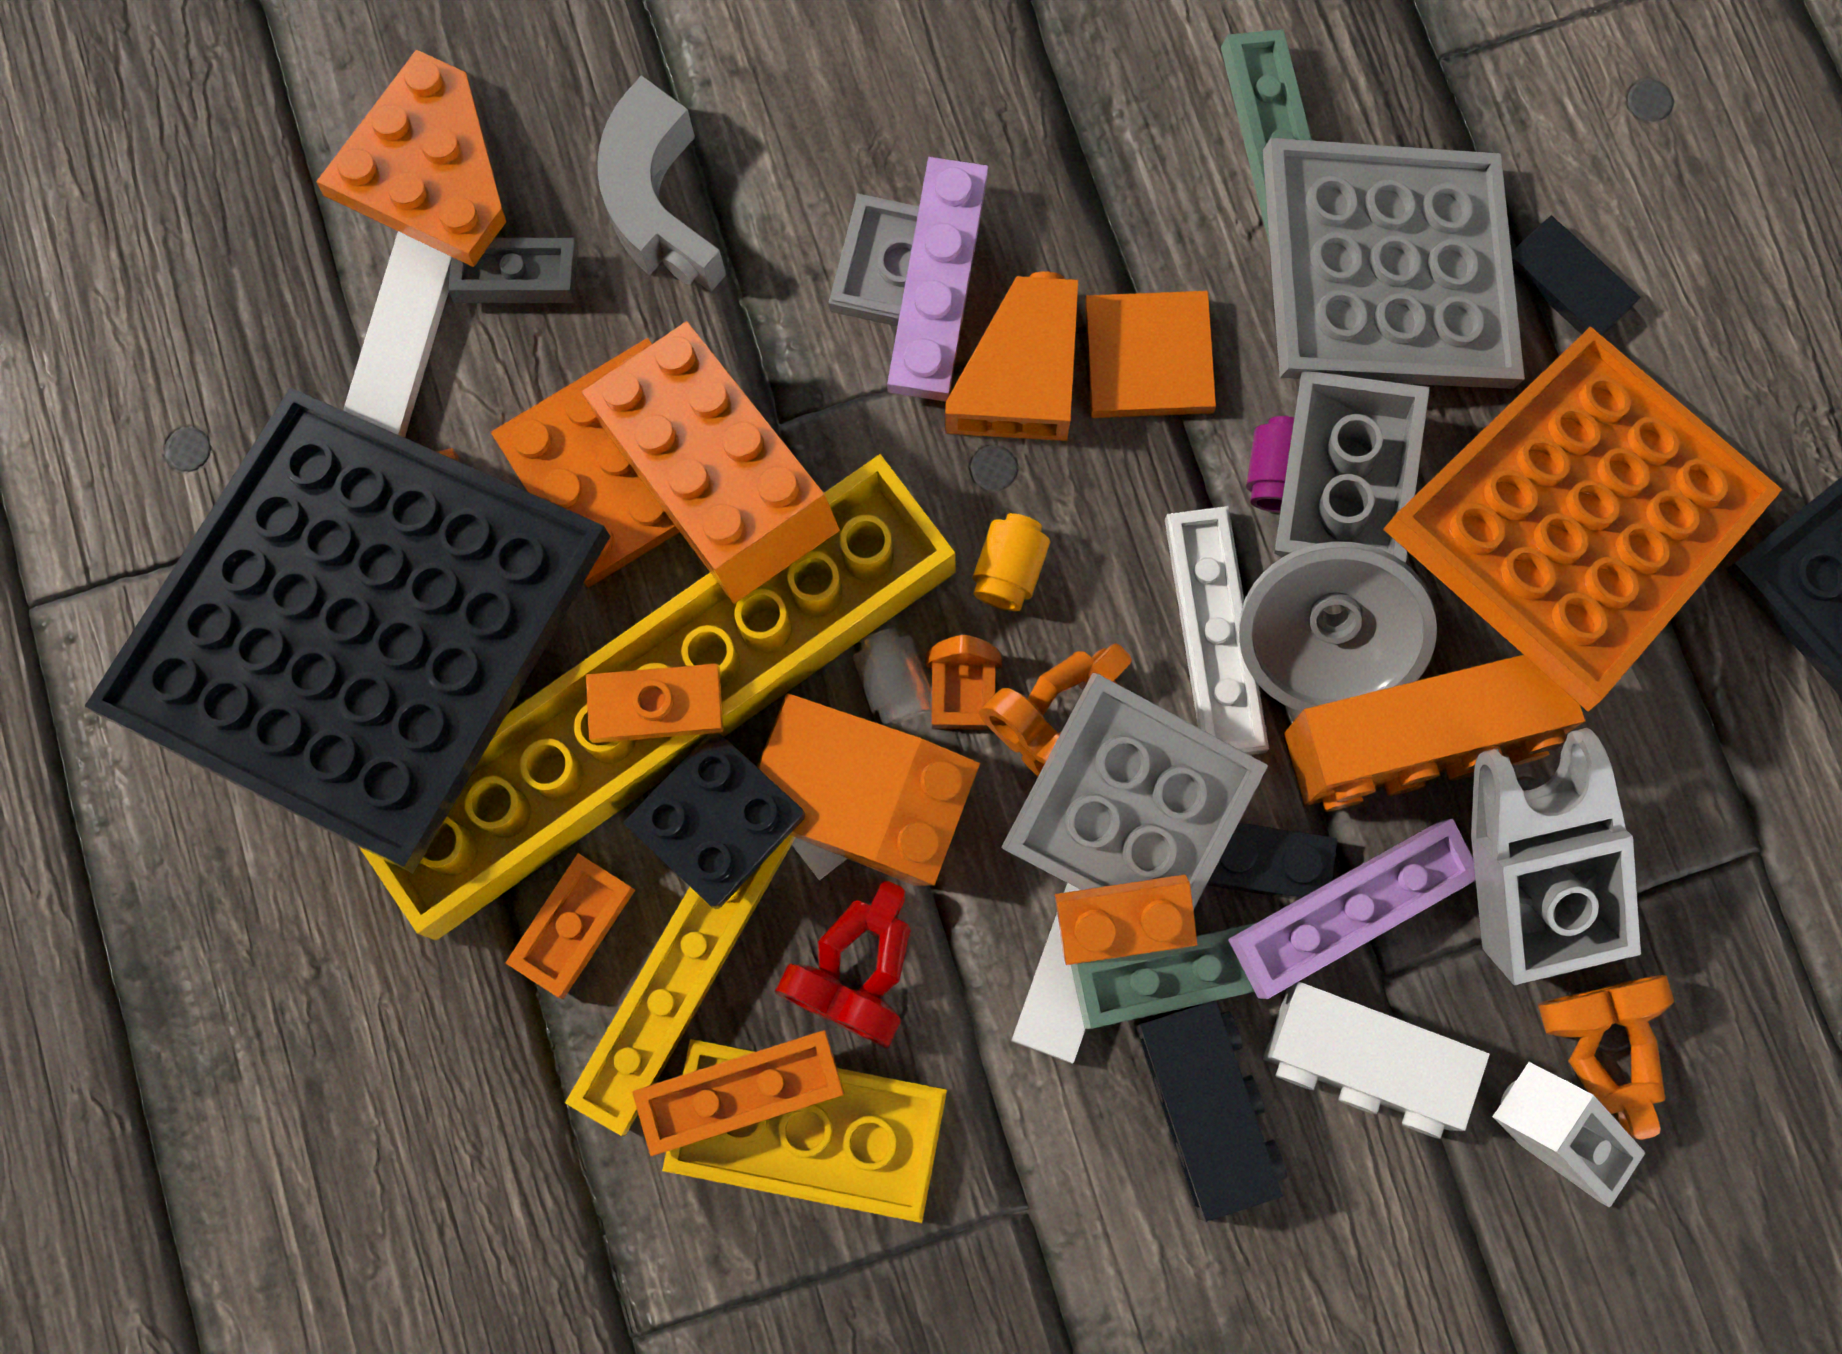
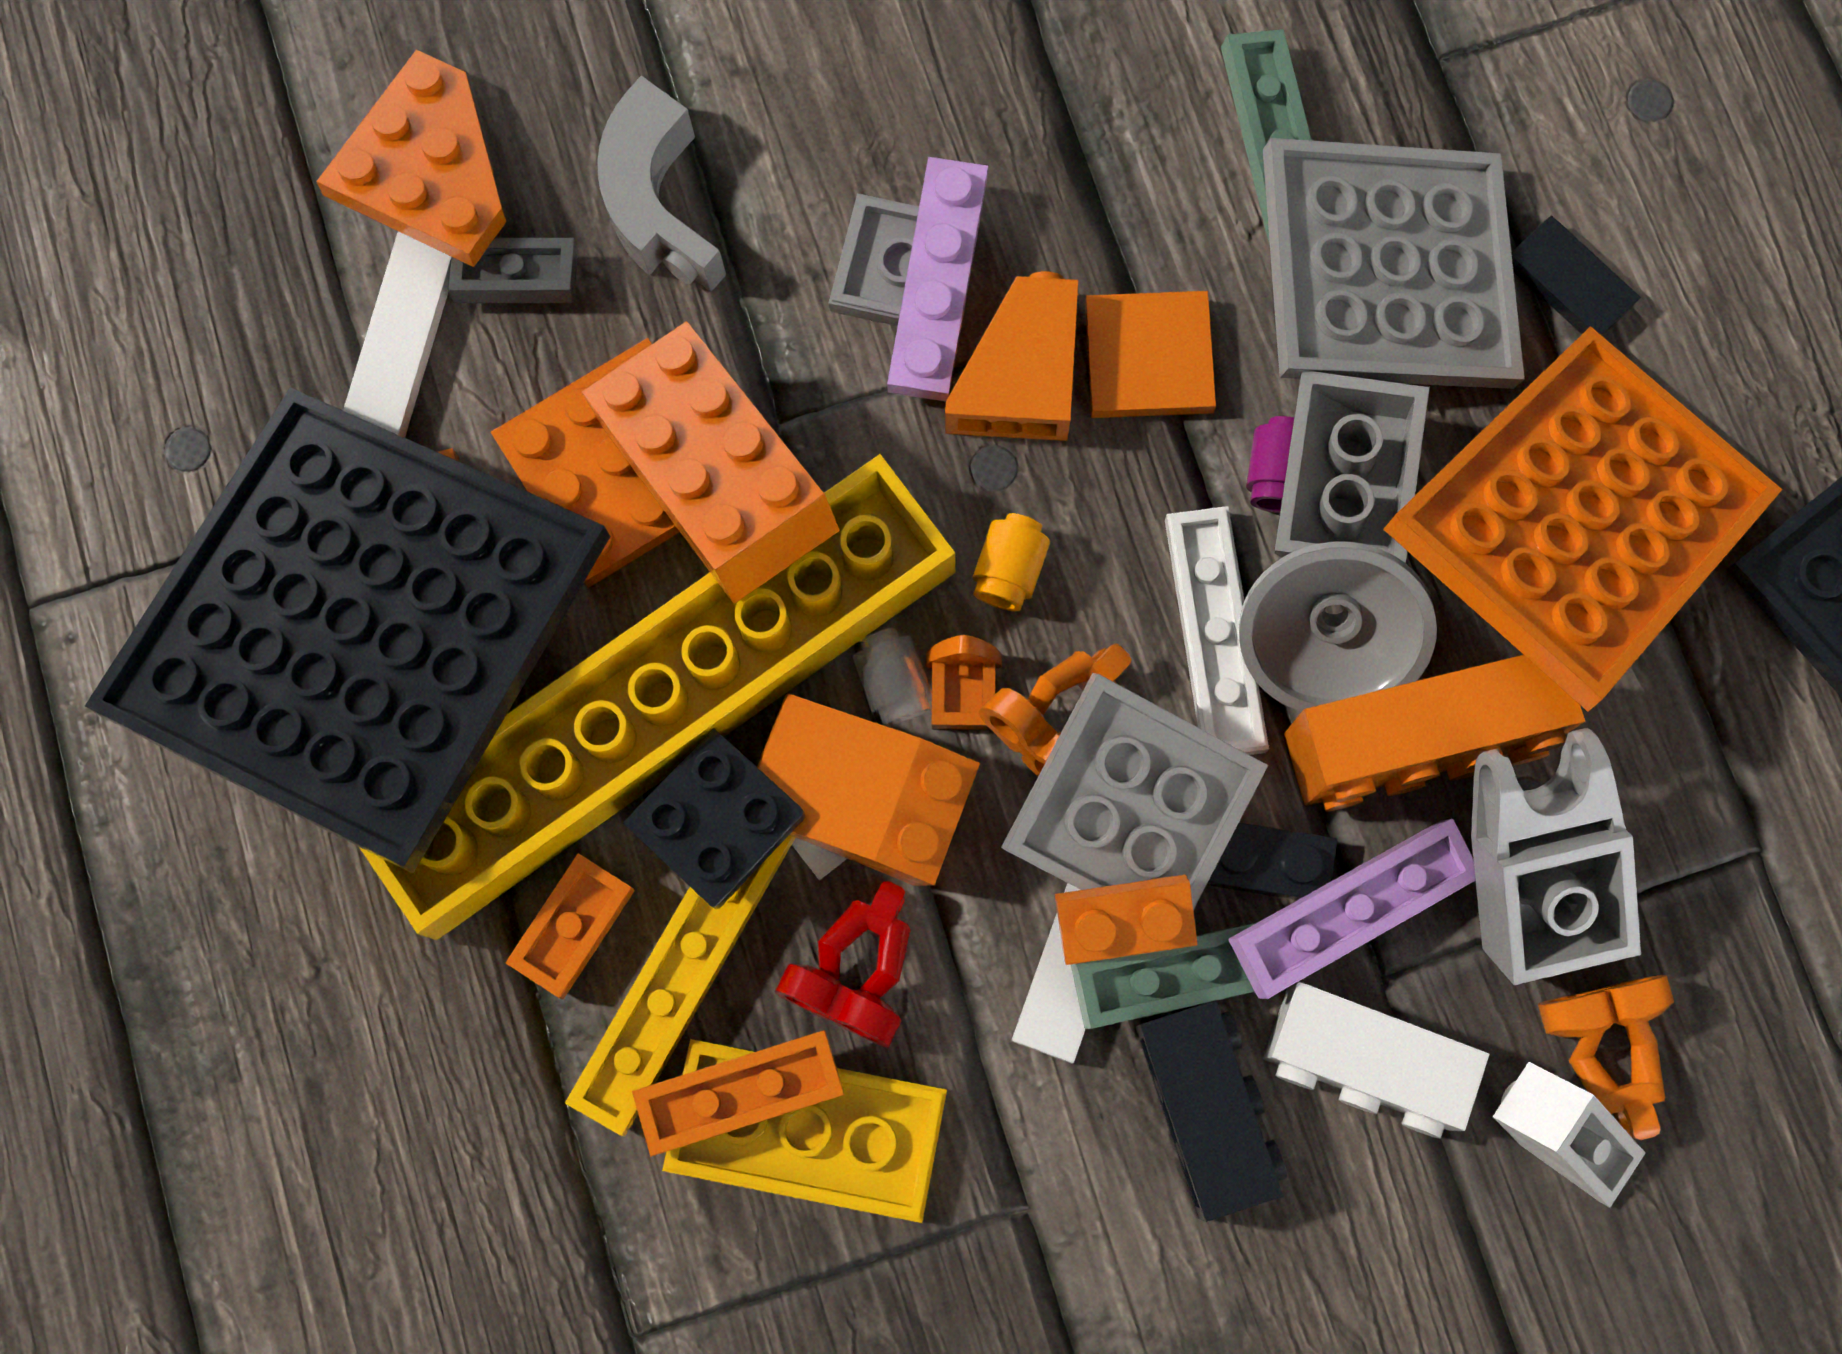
(654, 703): orange plate -> none

